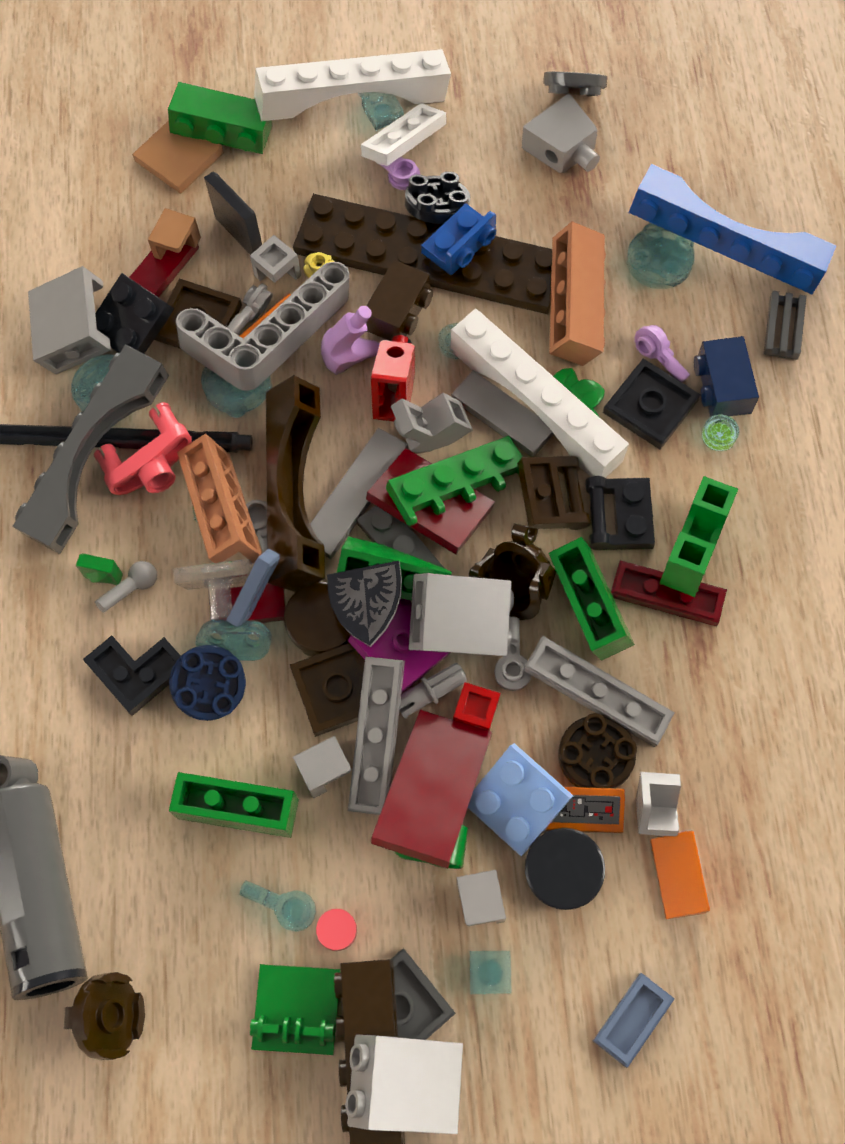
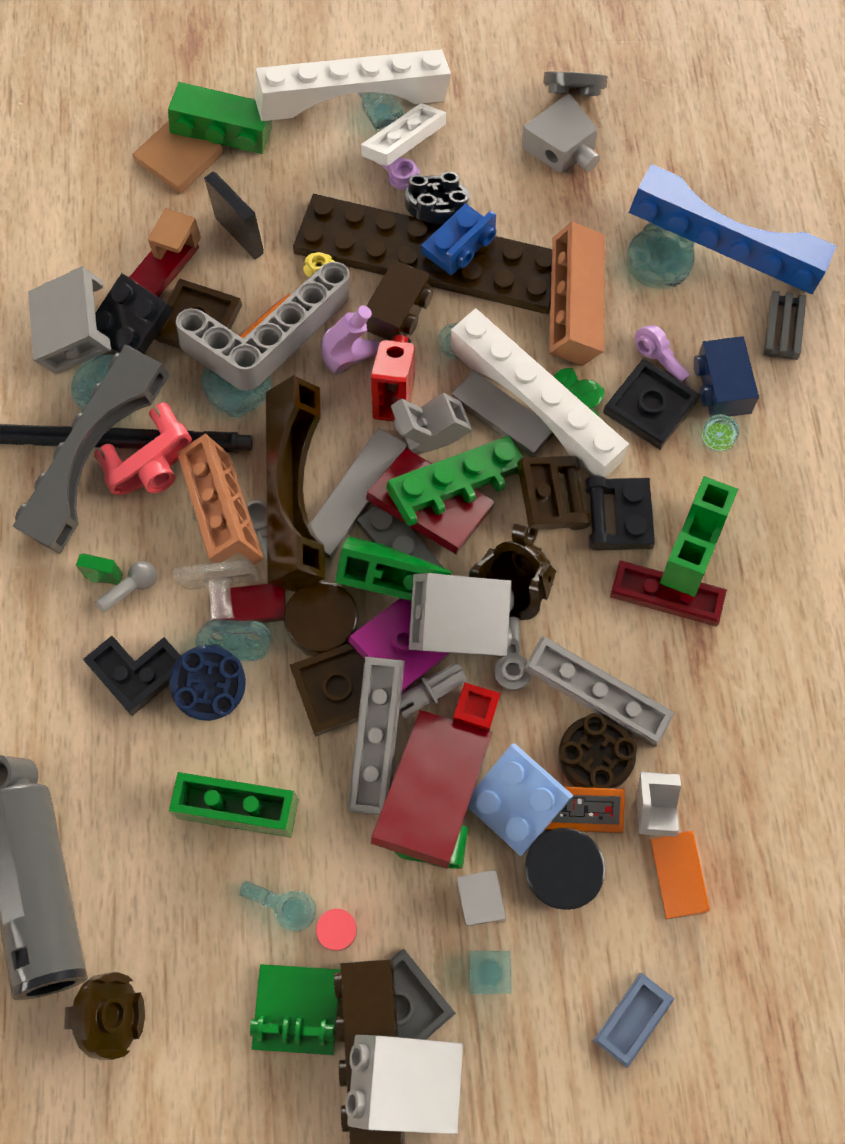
(253, 588): sand blue tile -> none
(256, 302): light grey plate -> none
(275, 260): light grey panel -> none
(322, 765): light grey panel -> none
(366, 599): shield -> none
(591, 599): green brick -> none

